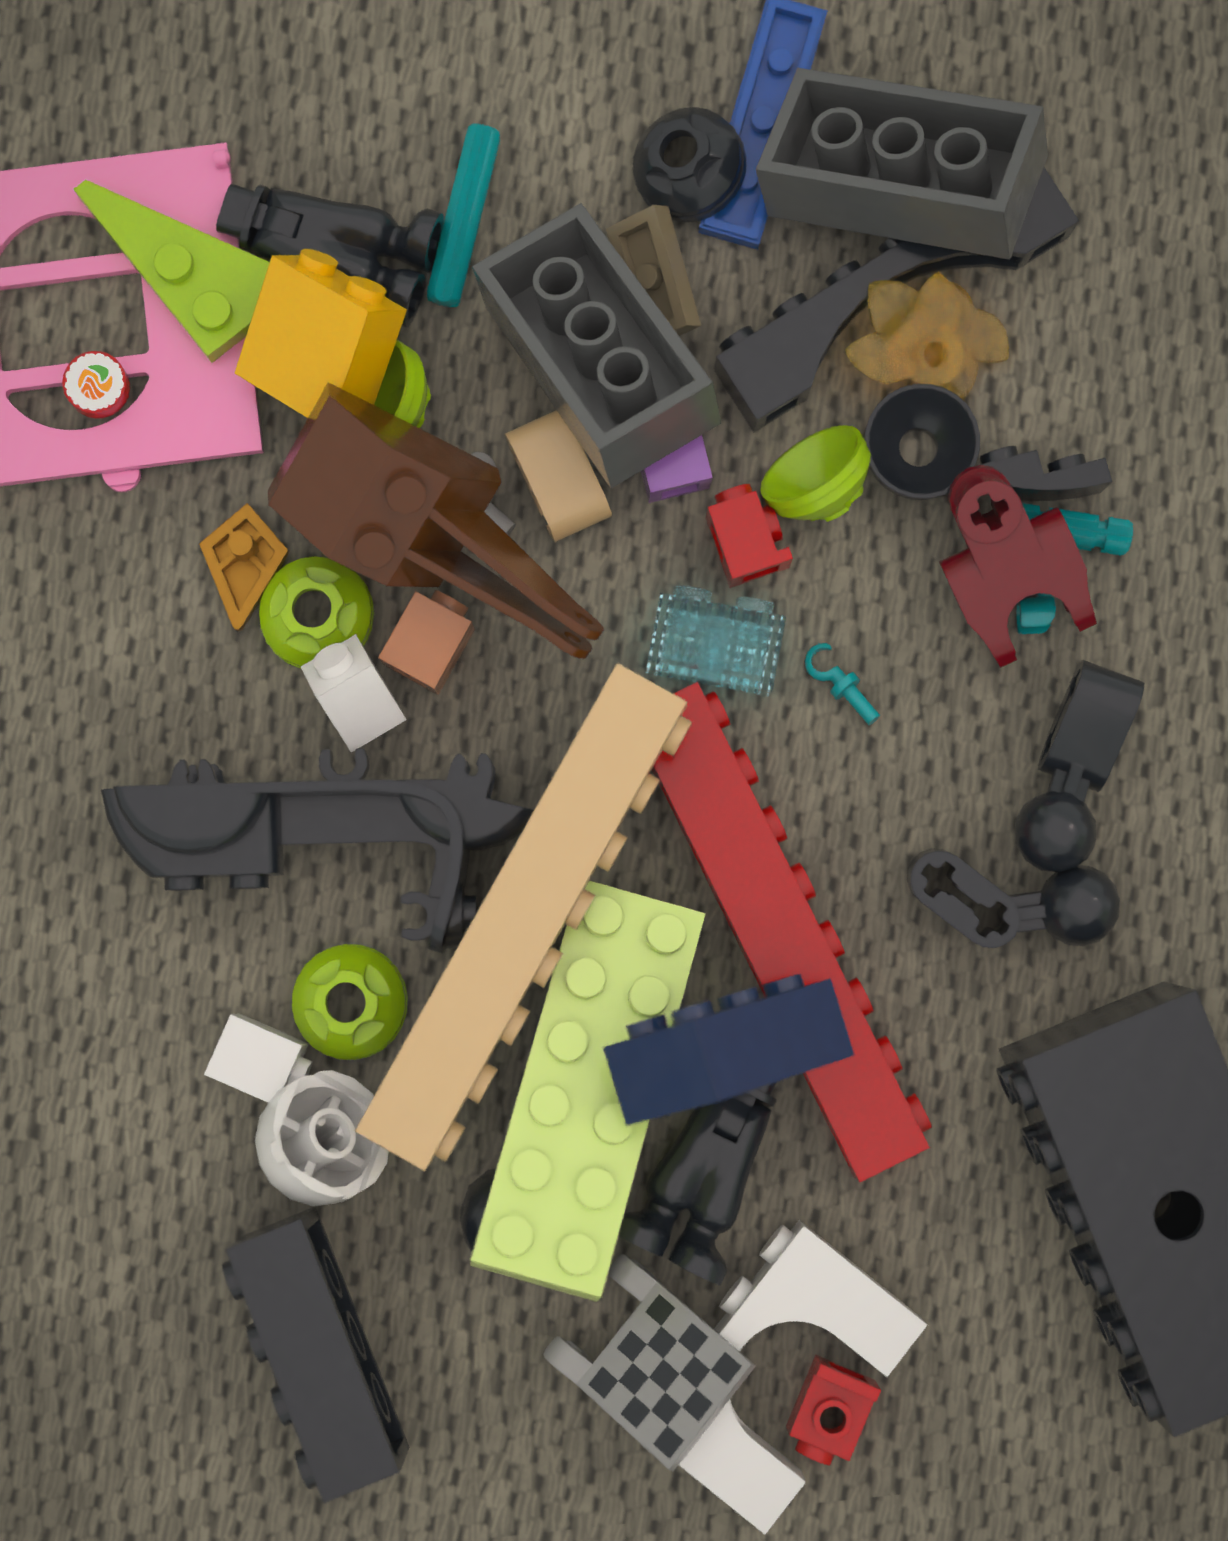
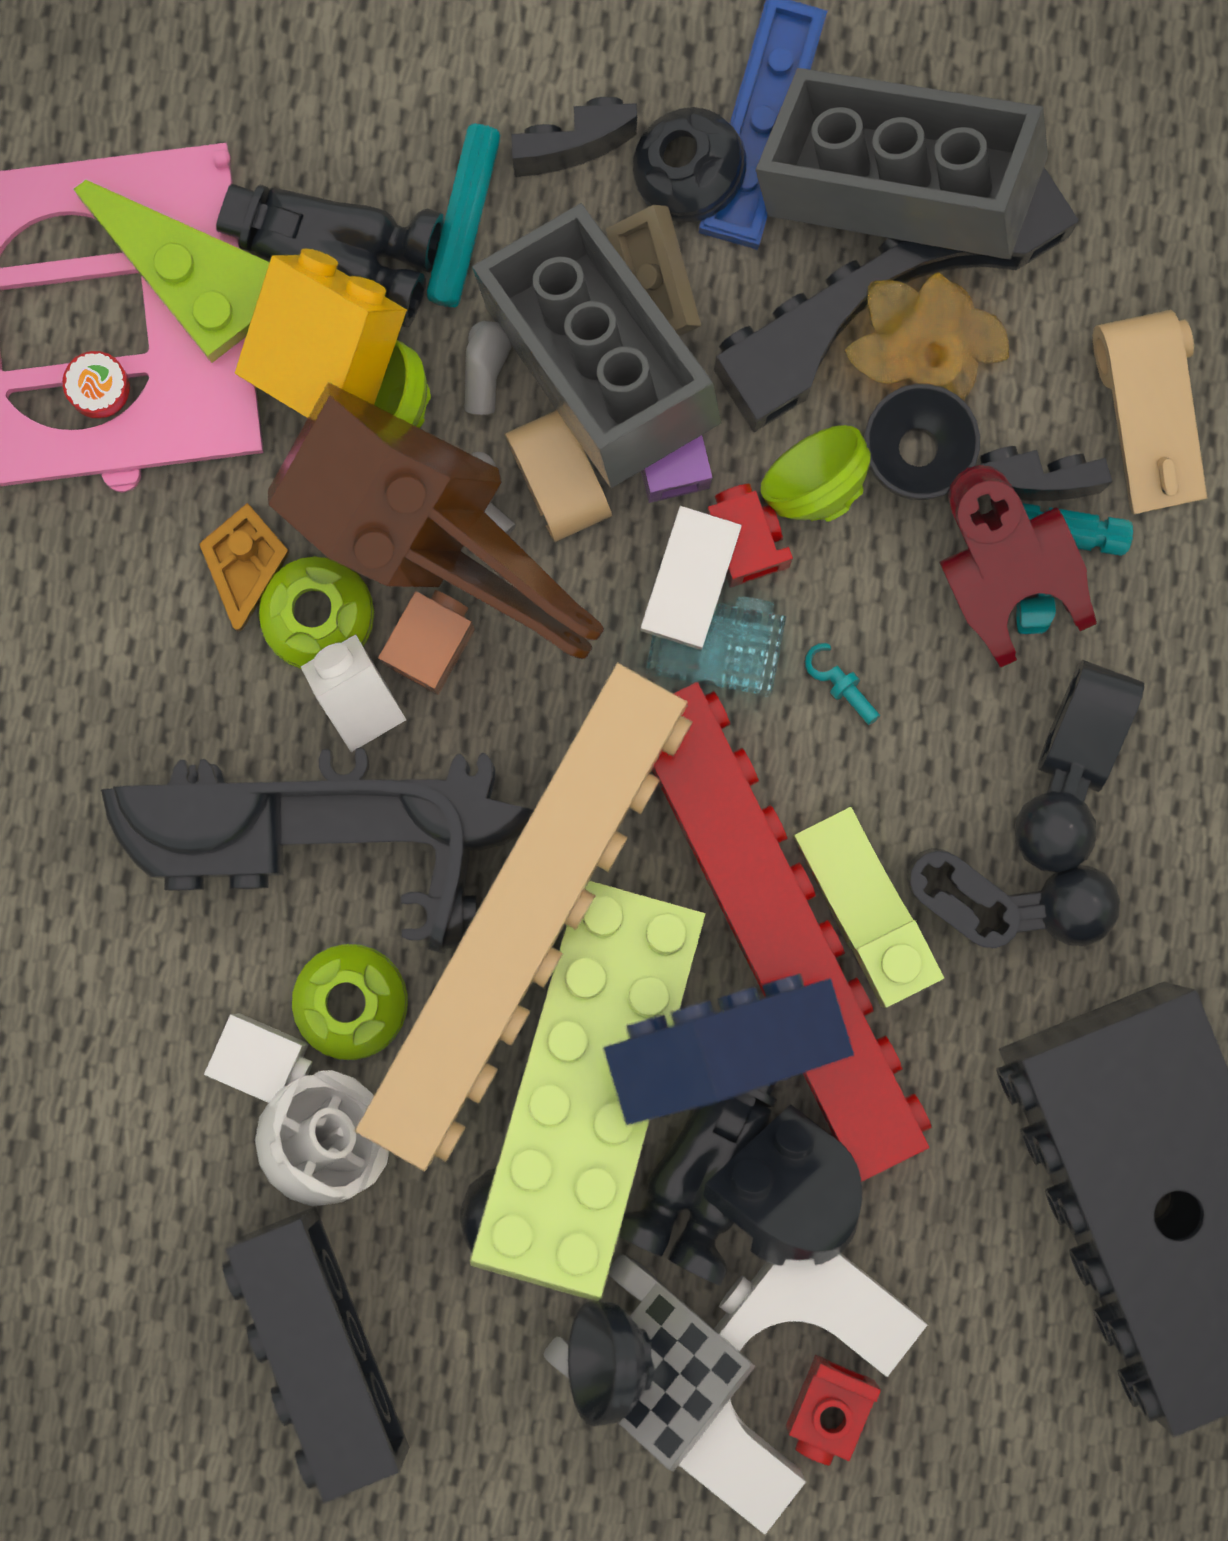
(483, 362): none -> light grey arm
(598, 130): none -> black slope
(607, 1363): none -> black piece
(690, 578): none -> white tile
(791, 1191): none -> black slope
(868, 908): none -> yellowish green slope
(1154, 407): none -> tan door

